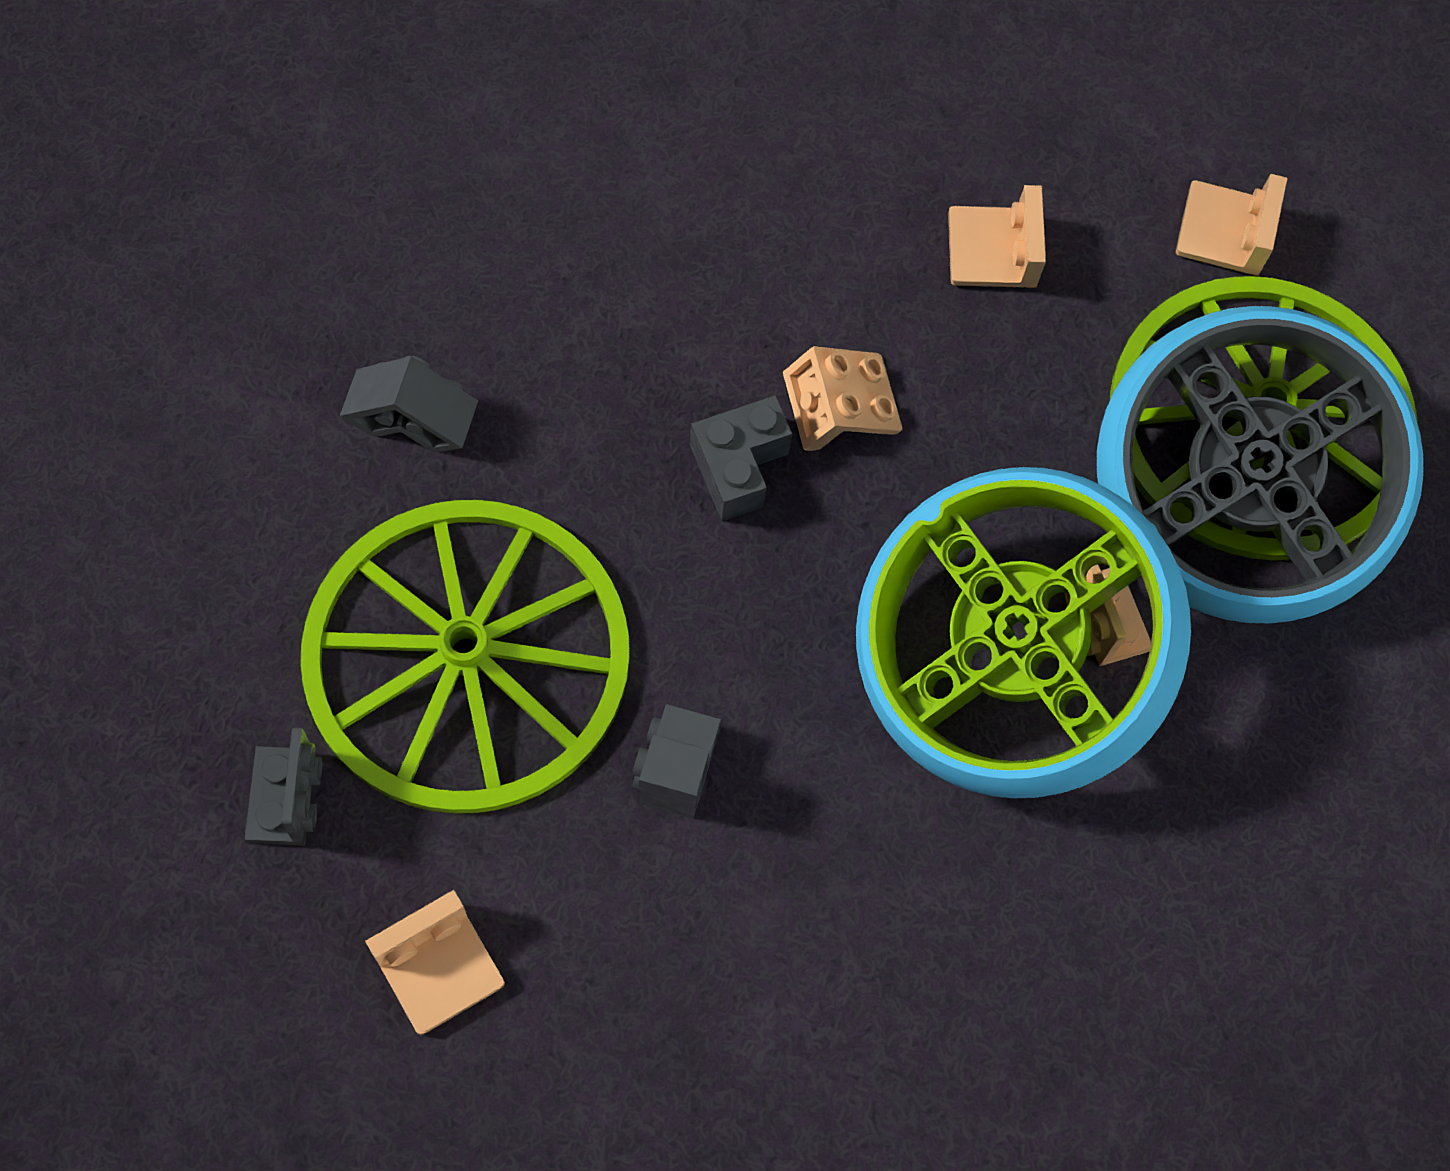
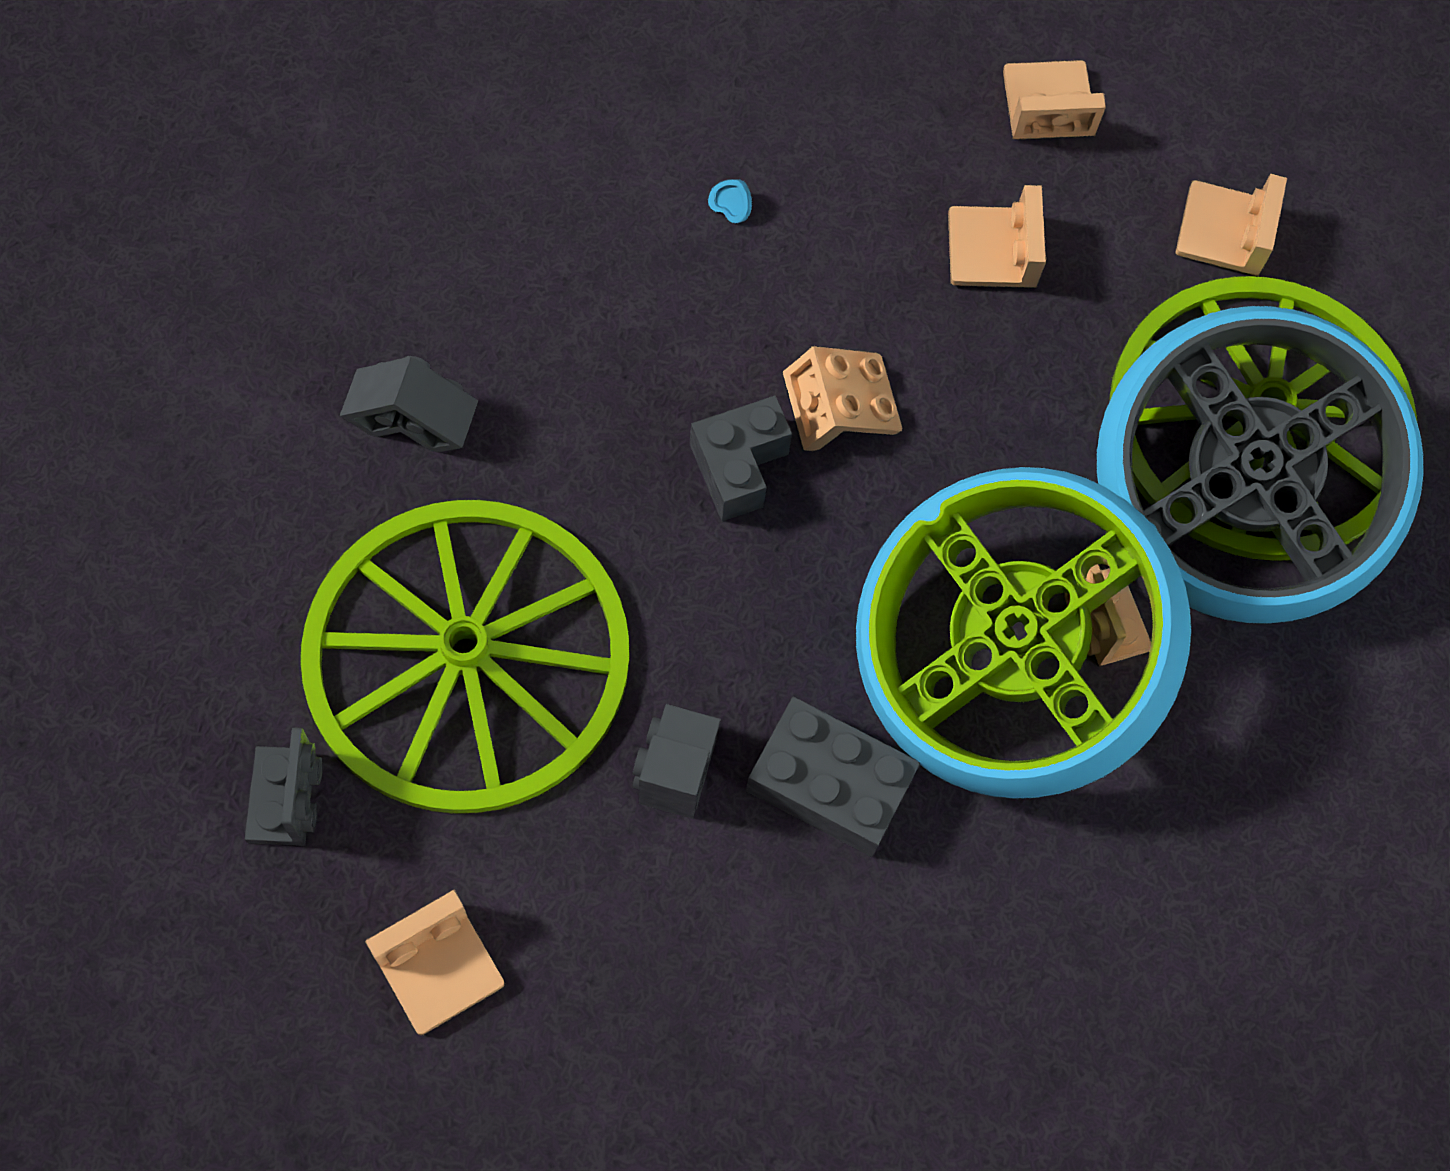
(732, 199): none -> medium azure piece
(832, 776): none -> dark grey brick
(1051, 100): none -> light nougat bracket

